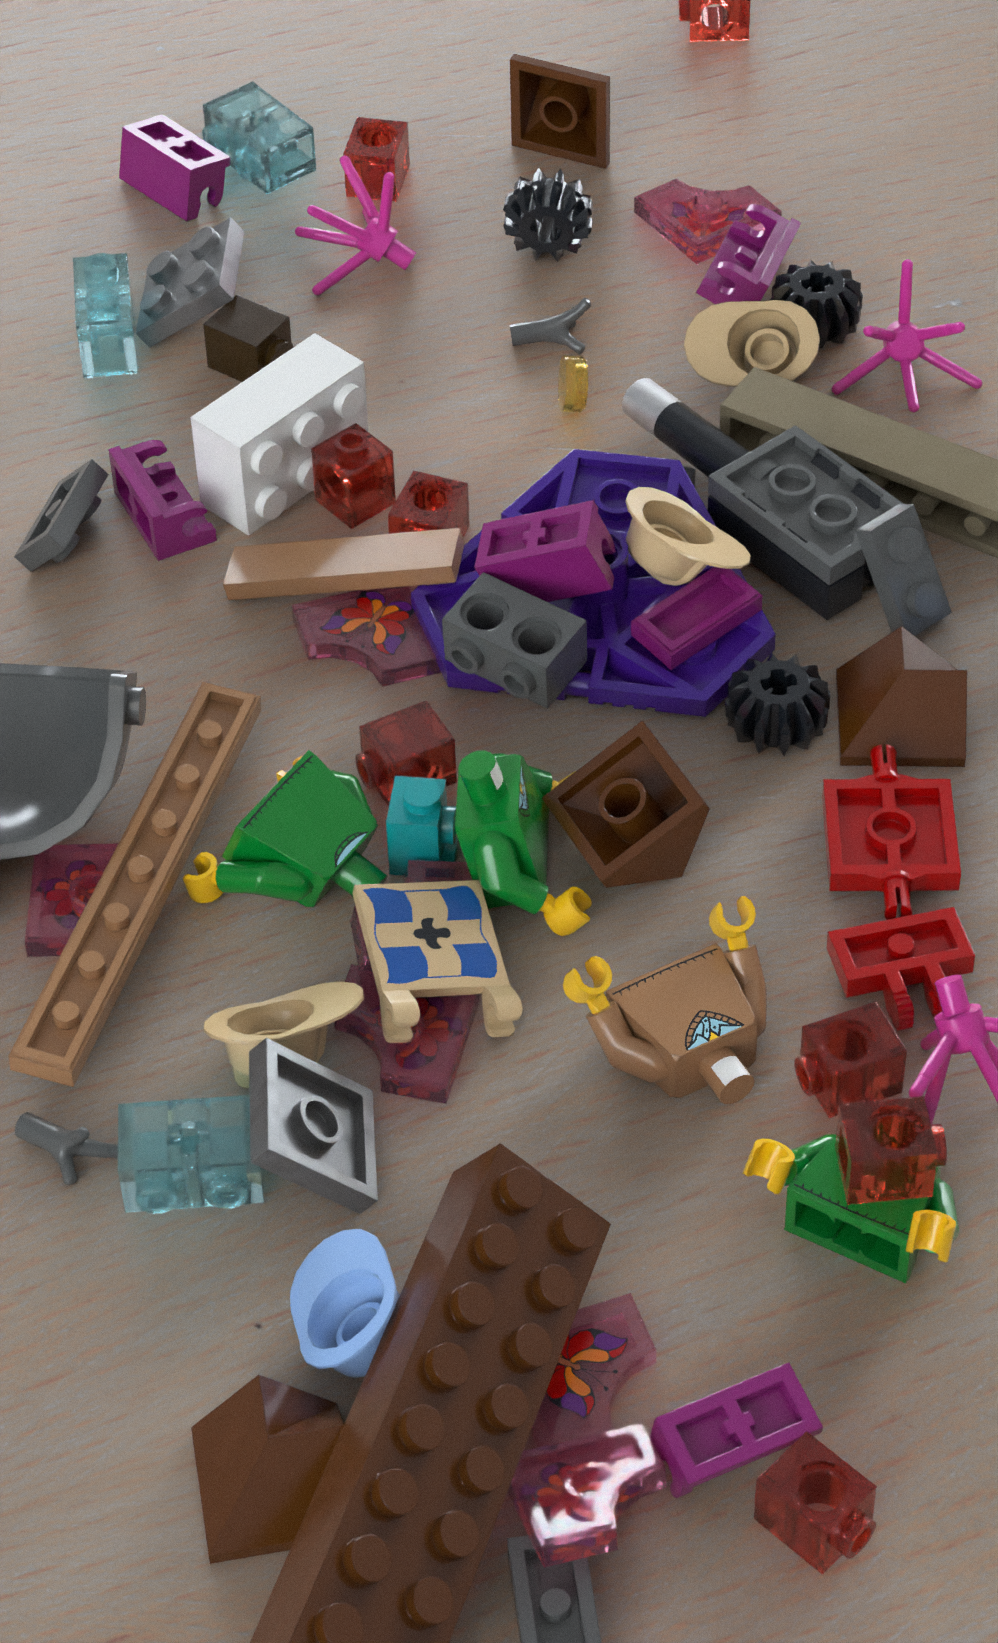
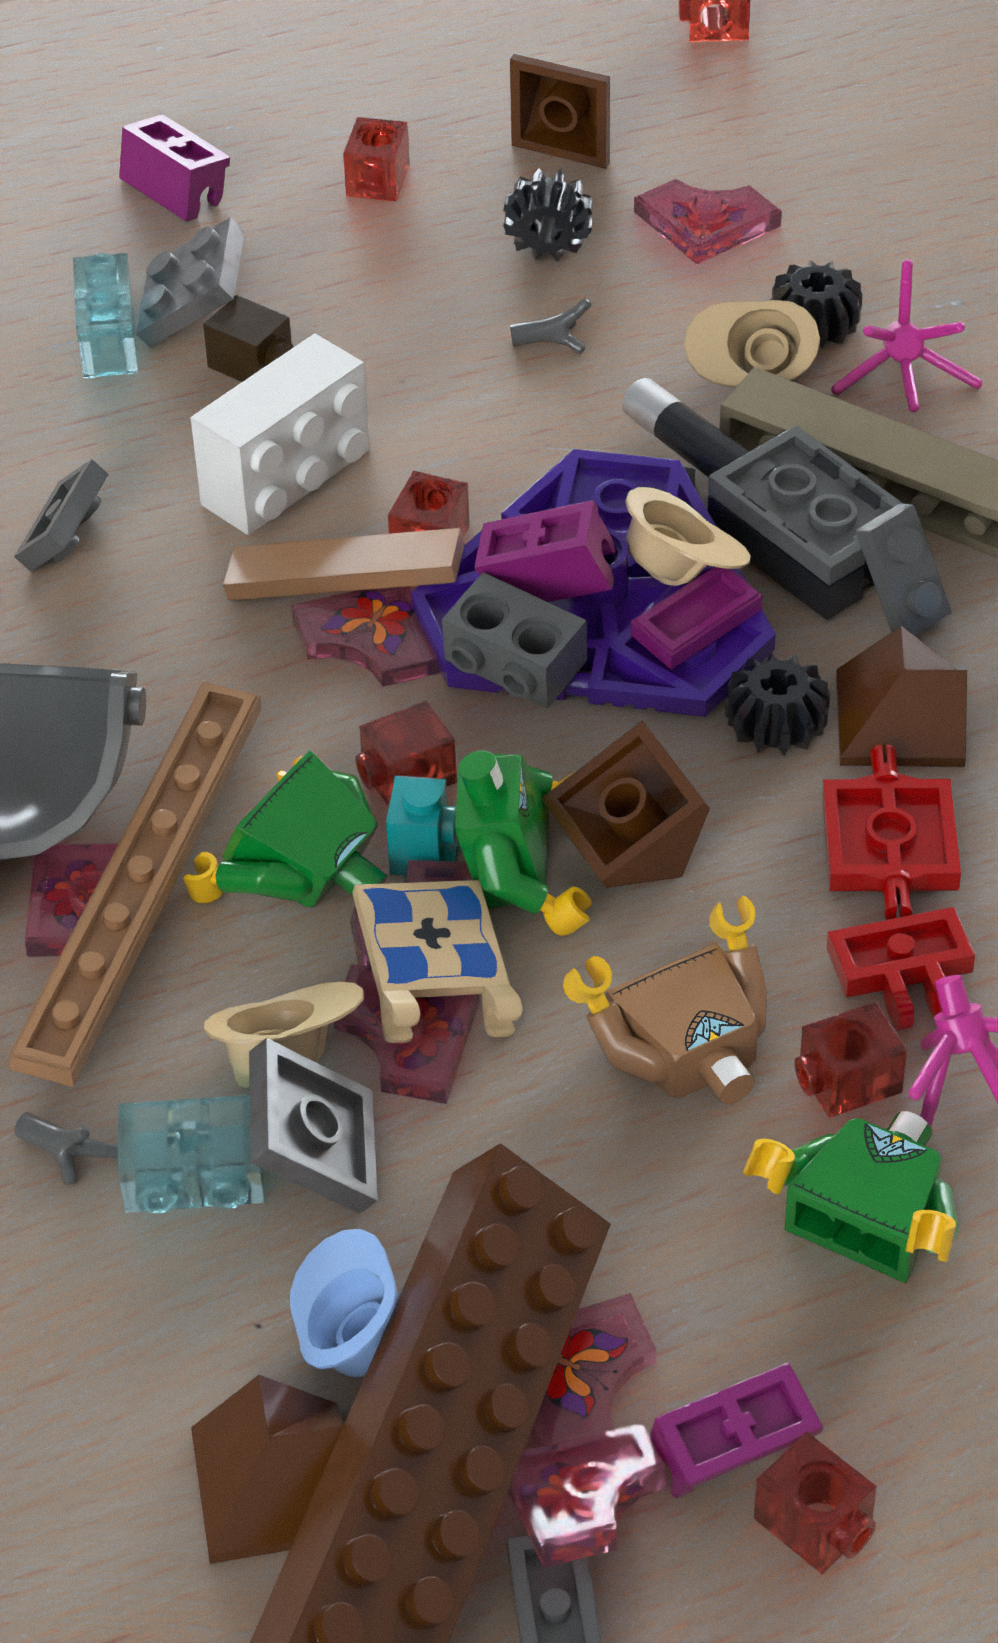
(158, 501): magenta hinge -> none
(260, 136): clear light blue brick -> none
(353, 475): clear red brick -> none
(373, 241): dark pink plant -> none
(572, 383): clear yellow tile -> none
(748, 258): magenta hinge -> none
(888, 1150): clear red brick -> none

